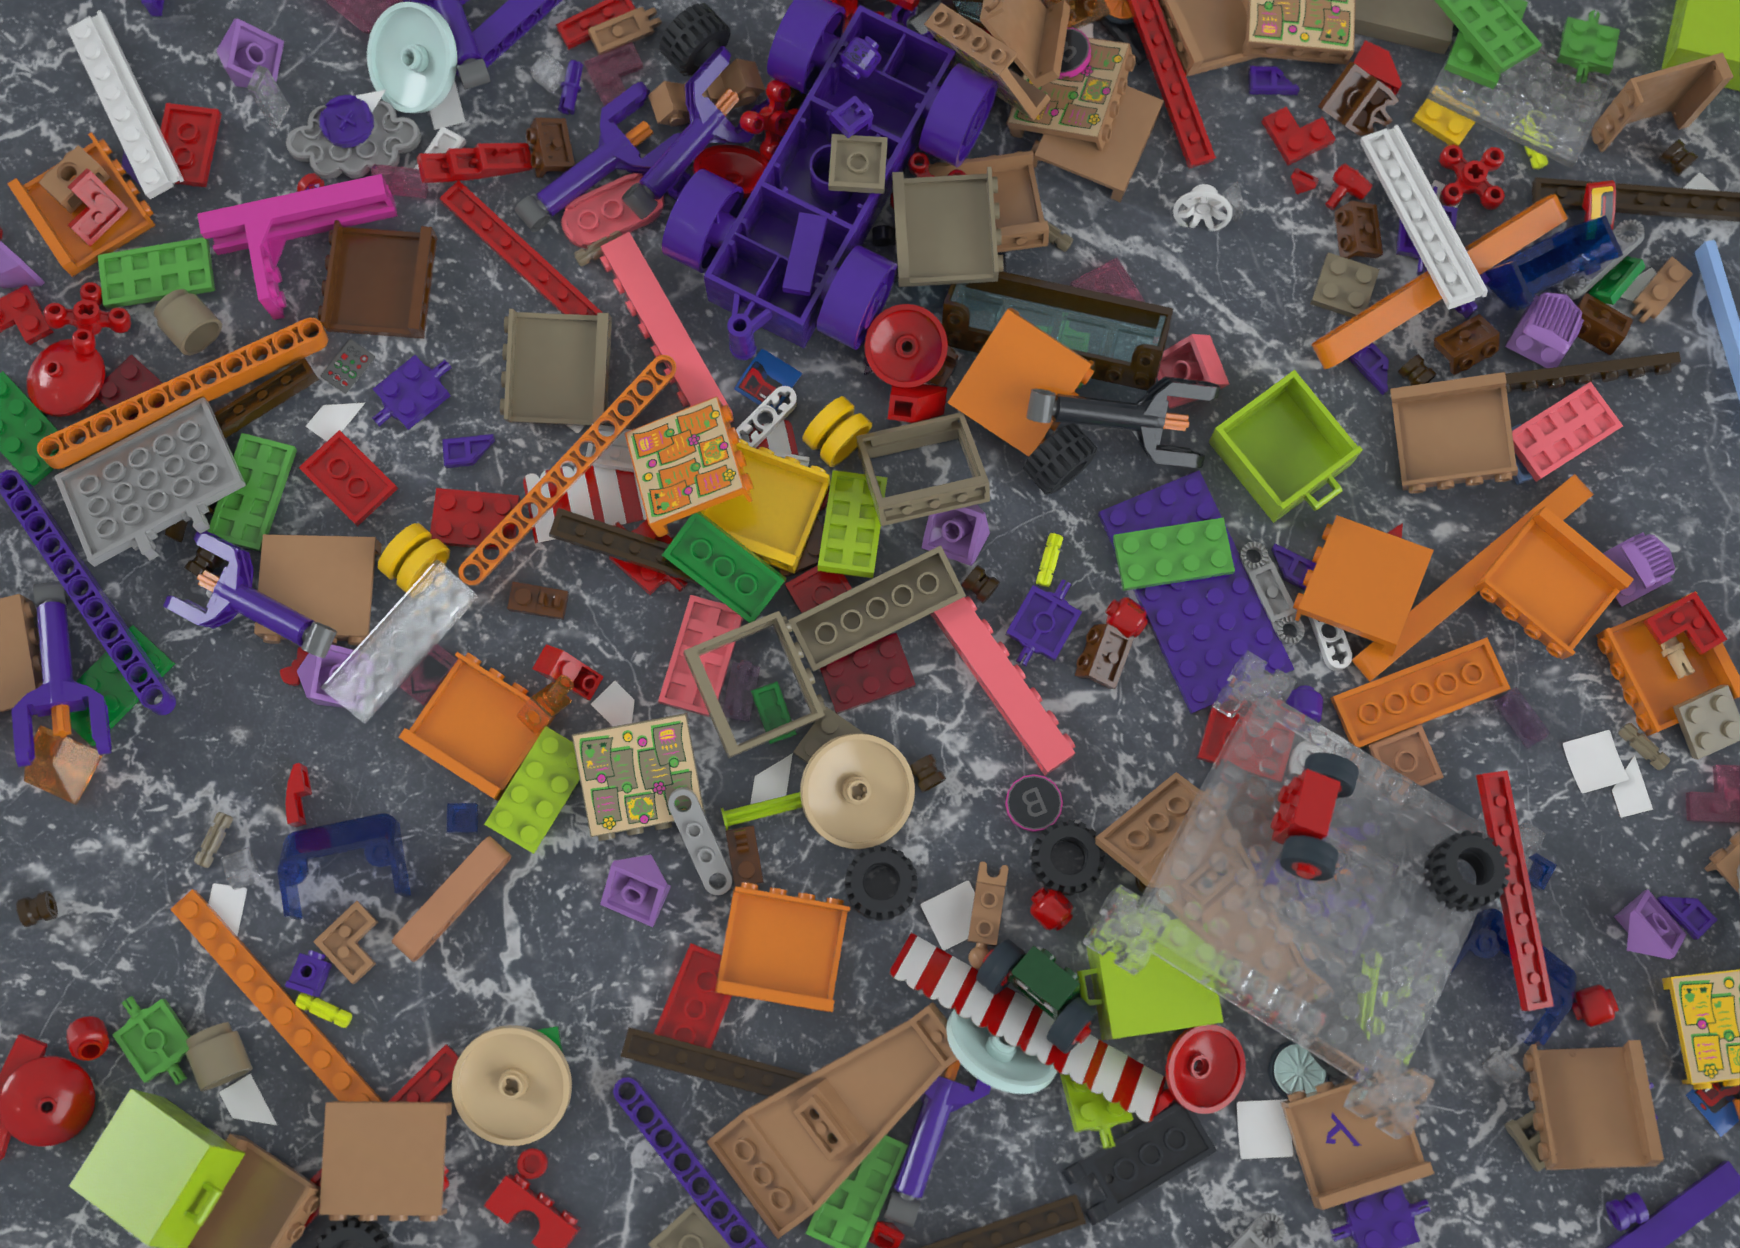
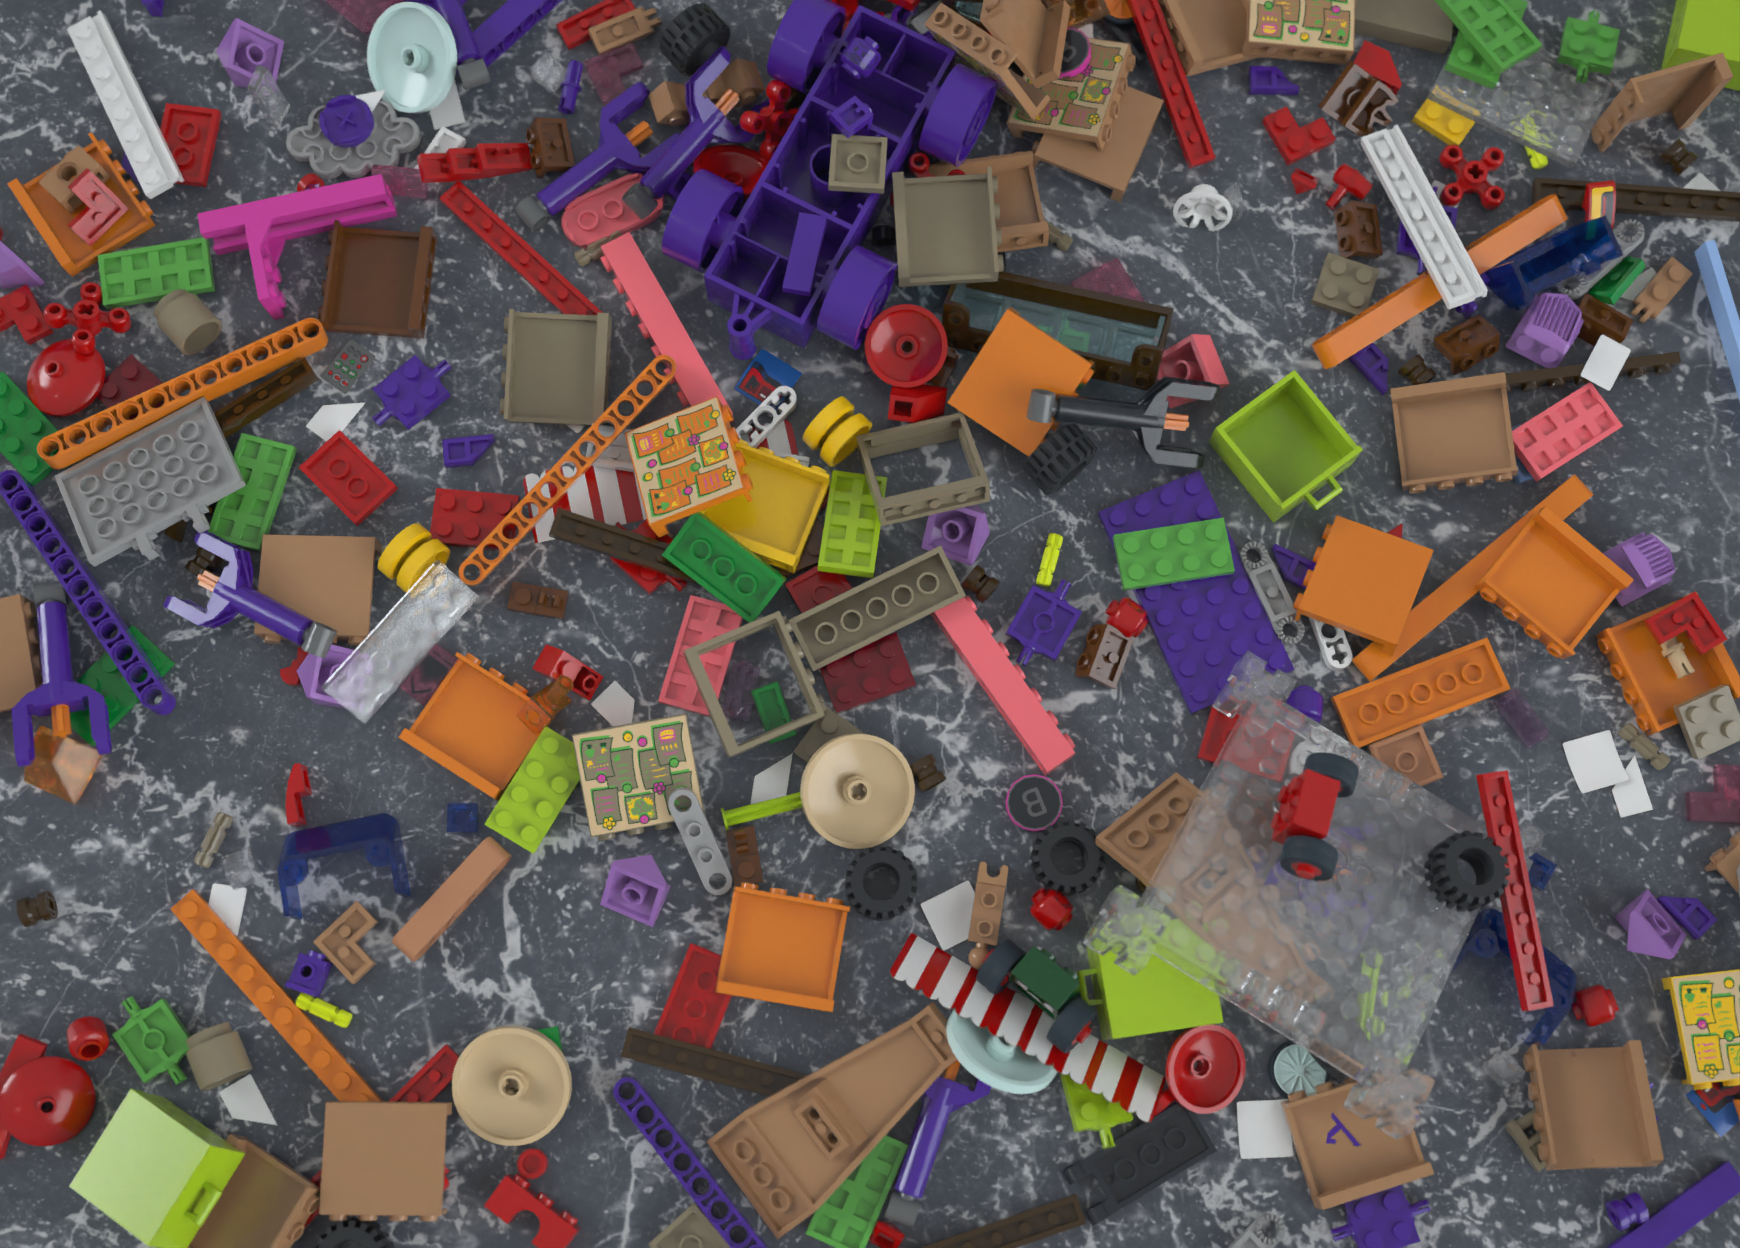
(1605, 362): none -> white sticker

